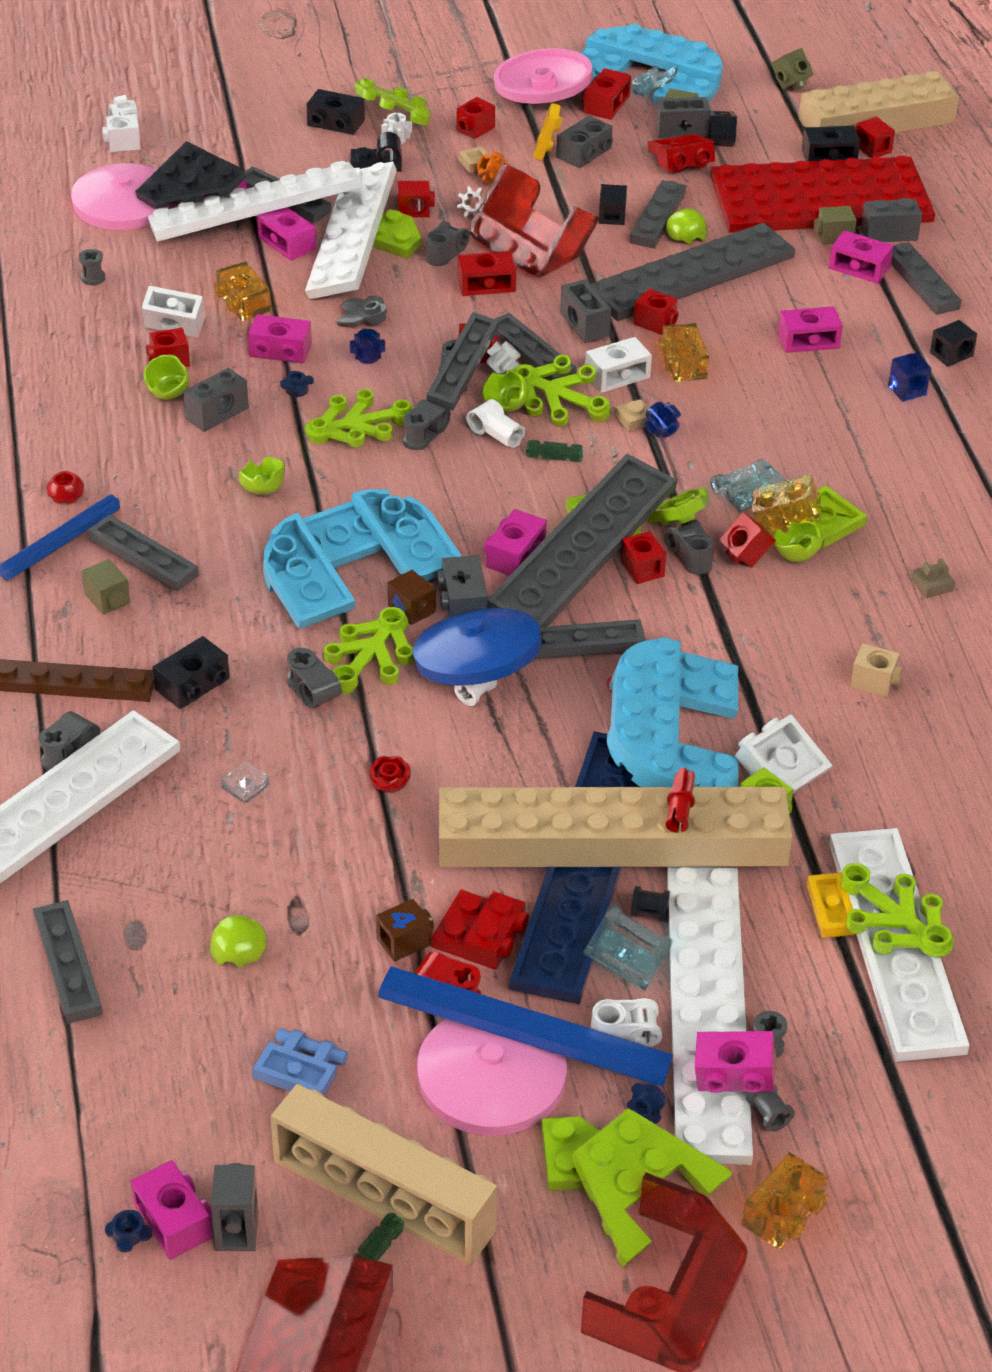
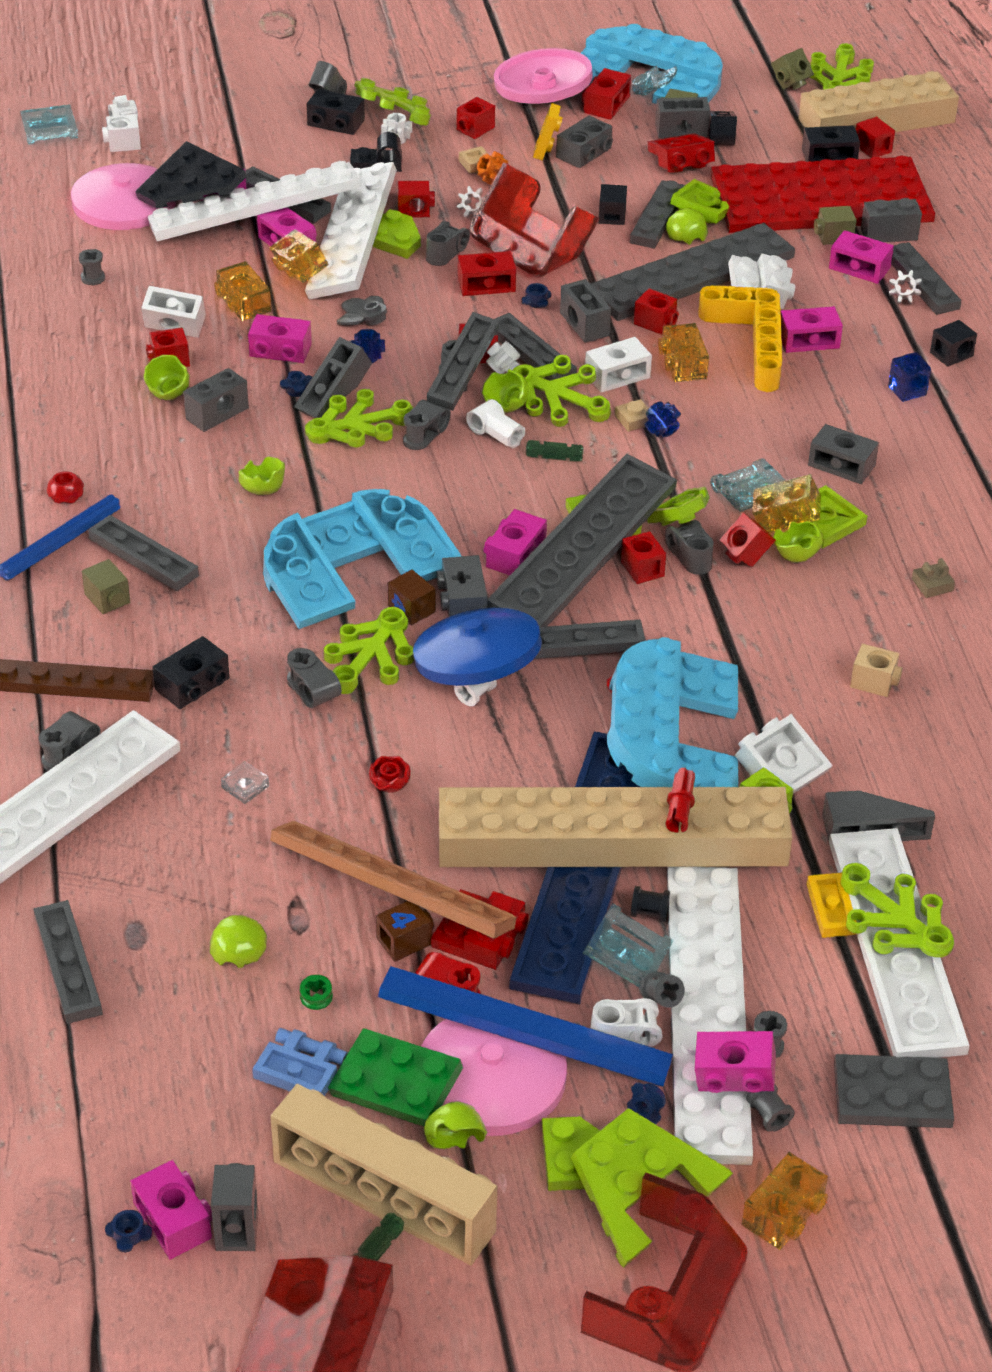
(48, 123): none -> clear light blue plate
(298, 256): none -> clear yellow brick
(314, 983): none -> green bush
(327, 78): none -> dark grey piece
(337, 375): none -> dark grey slope
(394, 879): none -> nougat tile
(395, 1077): none -> green plate
(453, 1126): none -> lime hair
(536, 295): none -> dark blue plate
(659, 992): none -> dark grey bush
(701, 198): none -> lime plate
(753, 307): none -> yellow beam
(765, 273): none -> white plate
(843, 454): none -> dark grey brick
(844, 56): none -> lime plant
(865, 812): none -> dark grey slope
(893, 1091): none -> dark grey plate
(901, 280): none -> white gear

